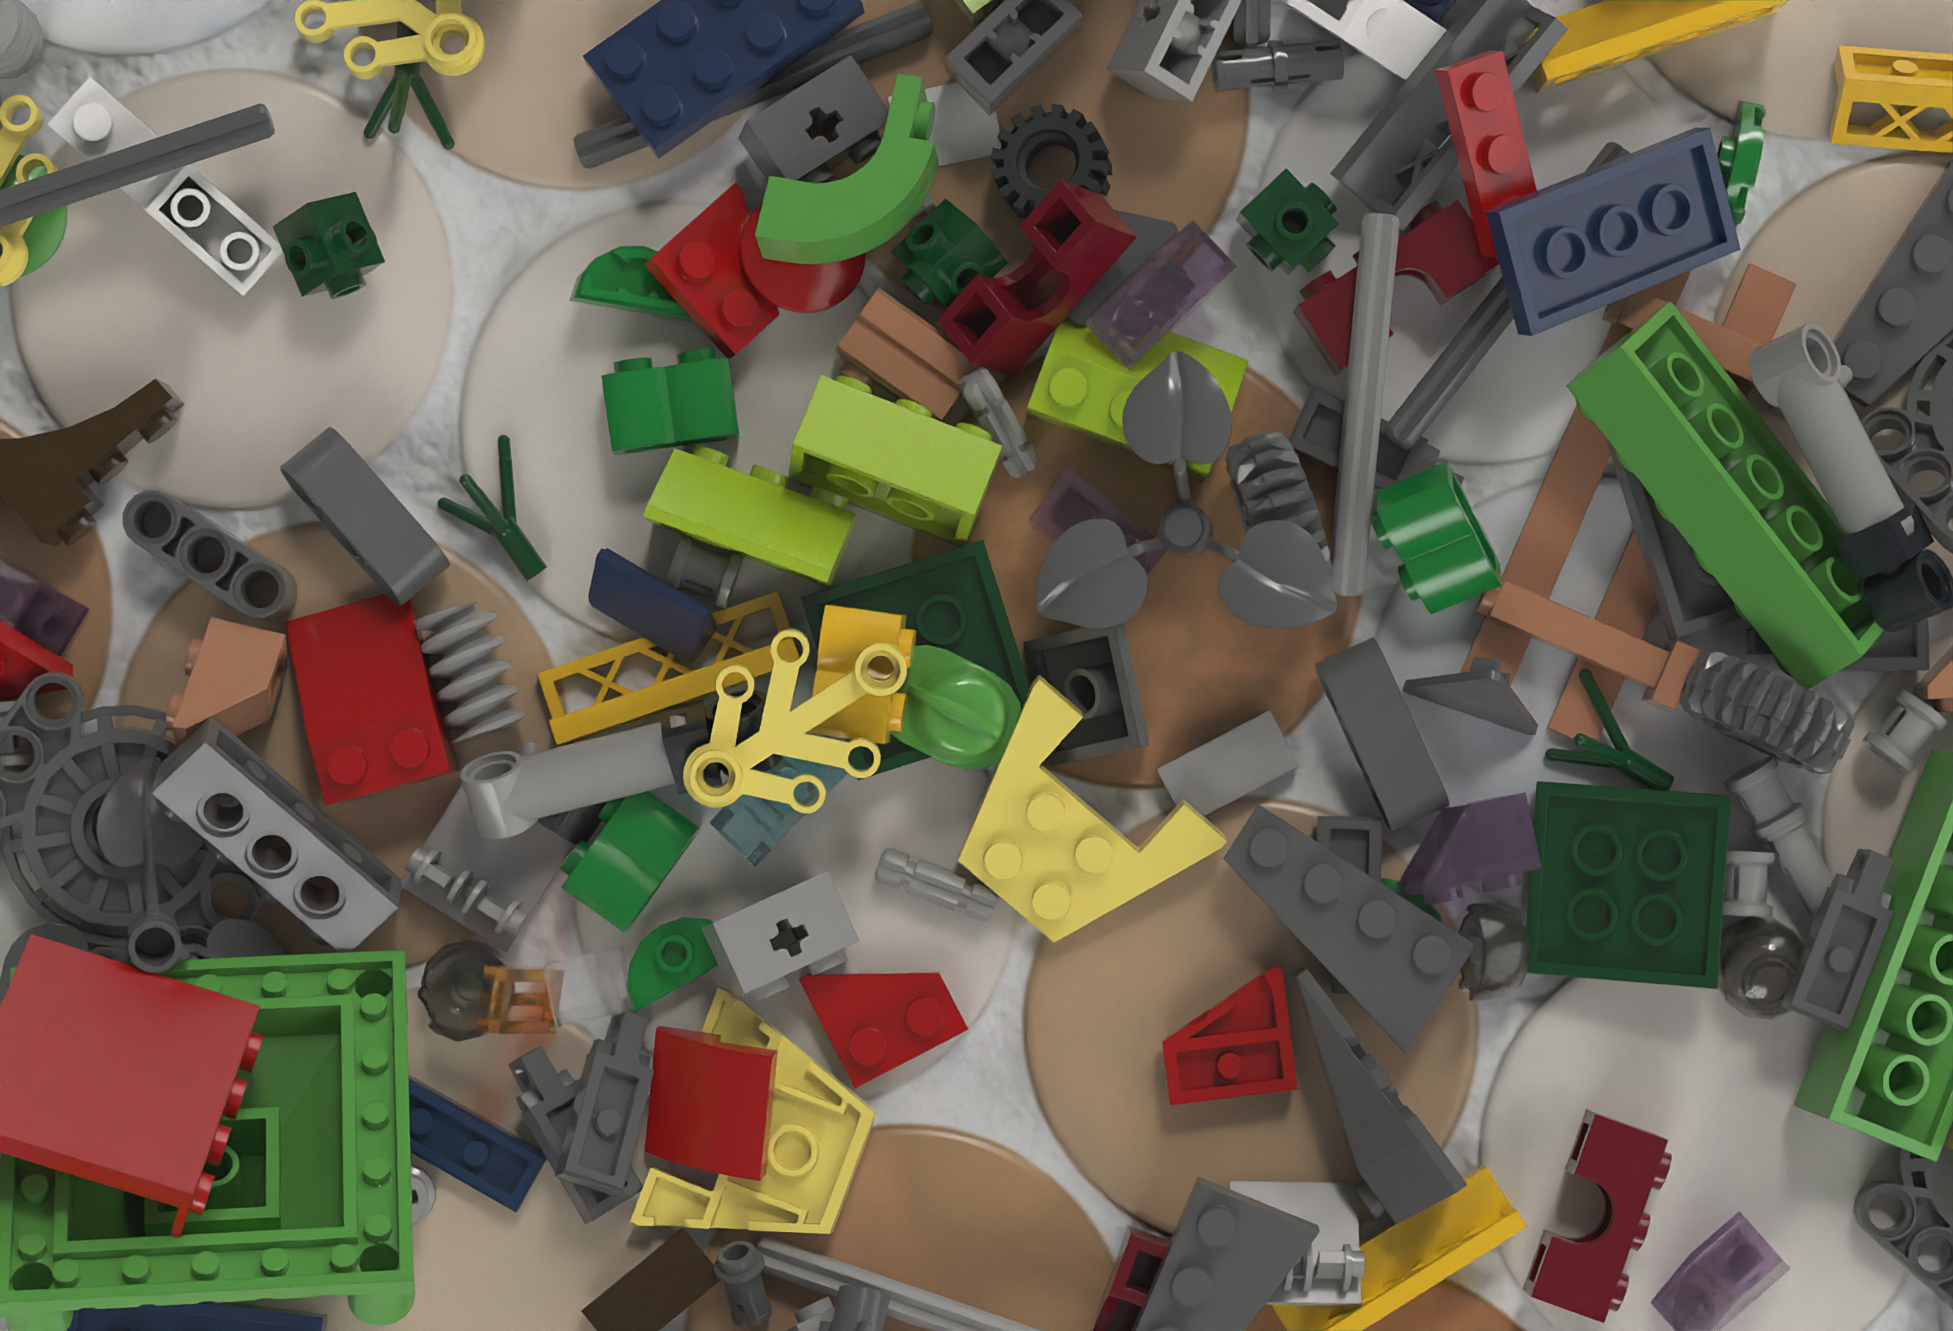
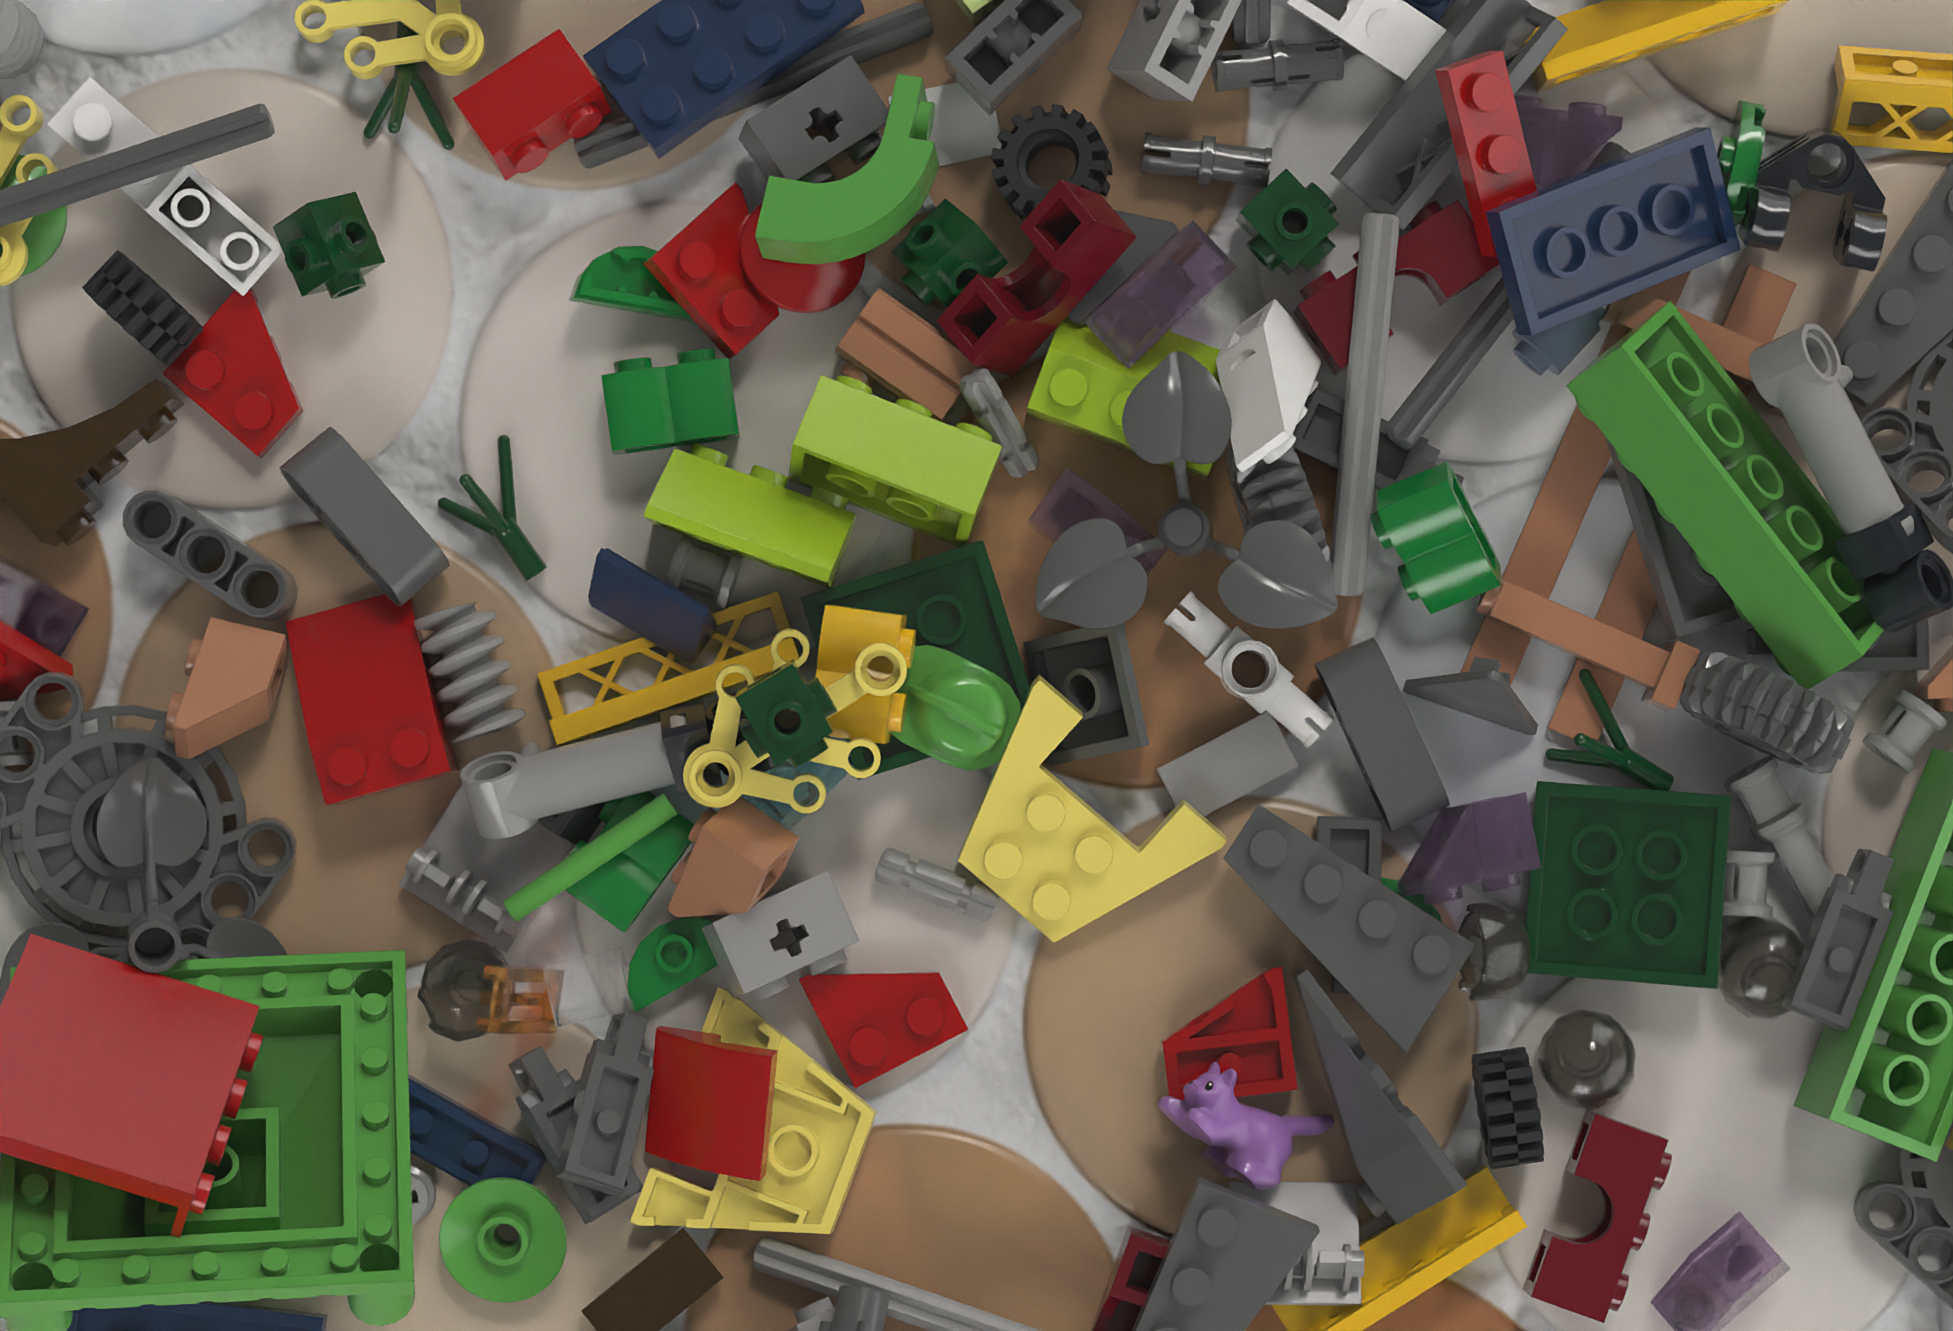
(142, 308): none -> black tyre
(217, 763): brick -> none
(239, 375): none -> red wing
(486, 1262): none -> bright green dish
(533, 105): none -> red brick
(590, 857): none -> bright green bar
(732, 861): none -> nougat slope
(740, 1270): dark grey pin -> none
(786, 690): none -> dark green brick
(1206, 160): none -> dark grey pin
(1240, 1137): none -> medium lavender animal
(1266, 377): none -> white slope
(1274, 694): none -> white pin
(1507, 1108): none -> black tyre
(1558, 345): none -> sand blue brick
(1561, 138): none -> clear purple slope
(1587, 1059): none -> clear smoke hair
(1861, 219): none -> black piece

